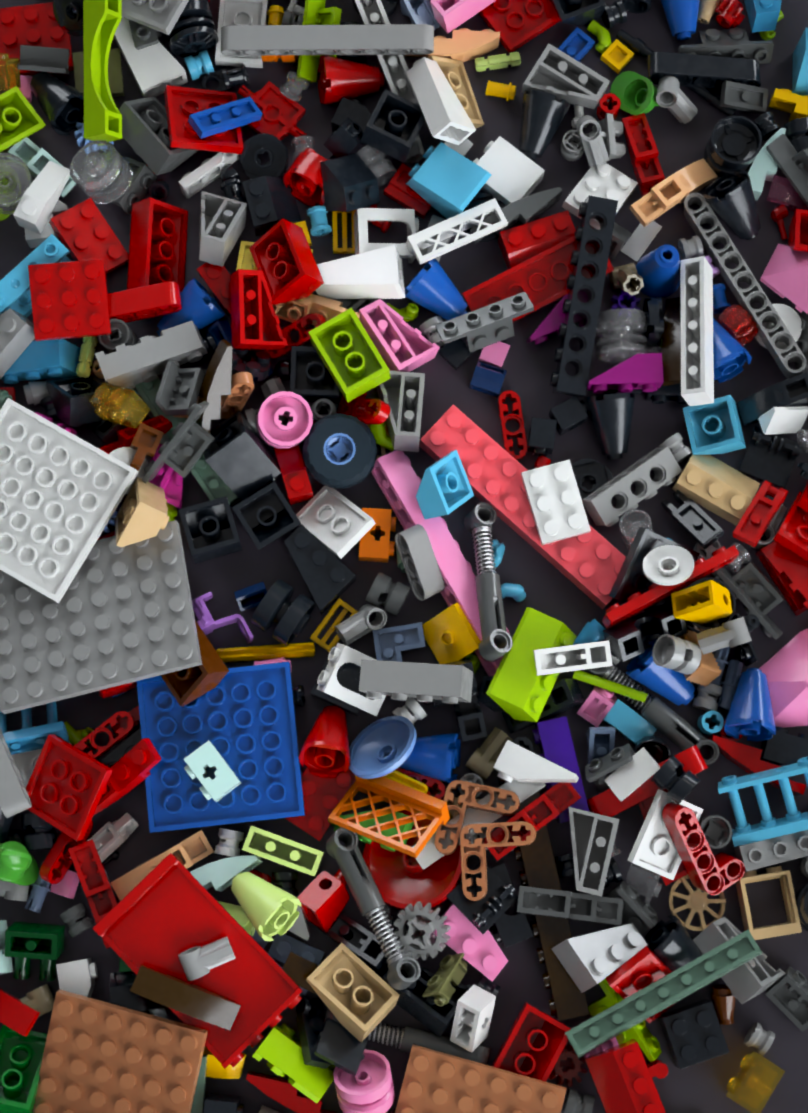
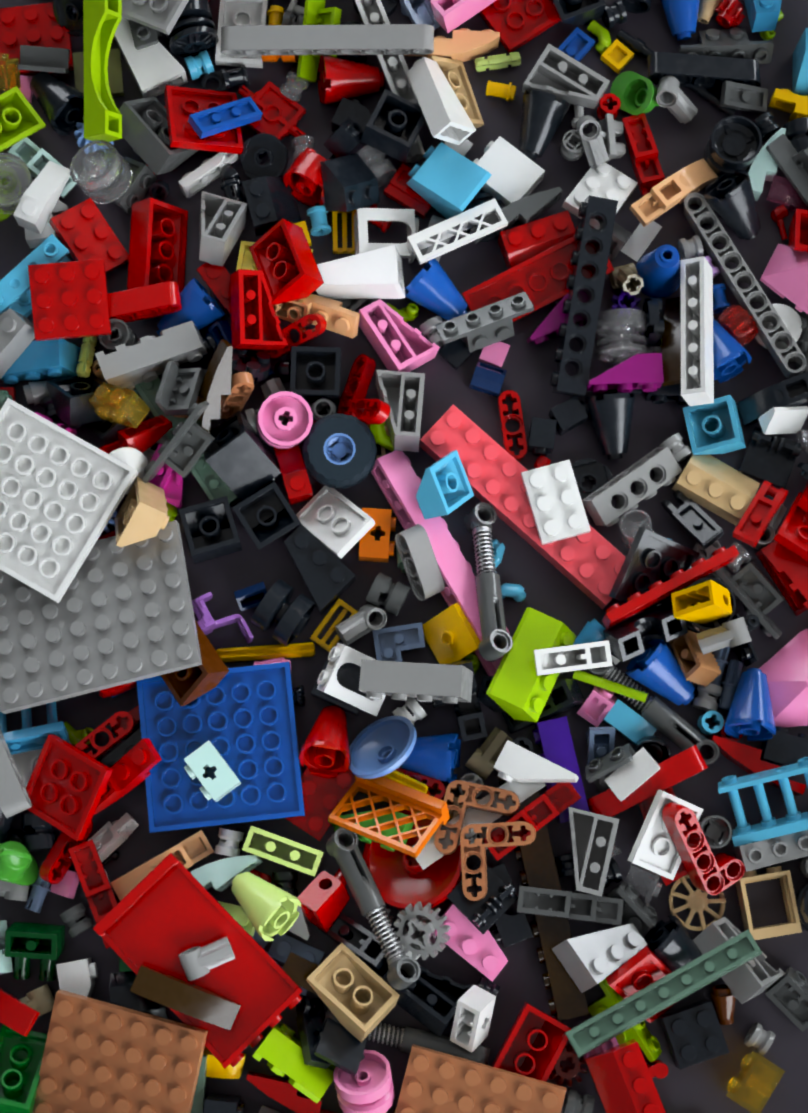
(146, 443): reddish brown plate -> none
(349, 355): lime brick -> none
(451, 970): olive hinge -> none
(668, 565): white dish -> none
(675, 779): black wheel -> none
(676, 654): light grey wheel -> none

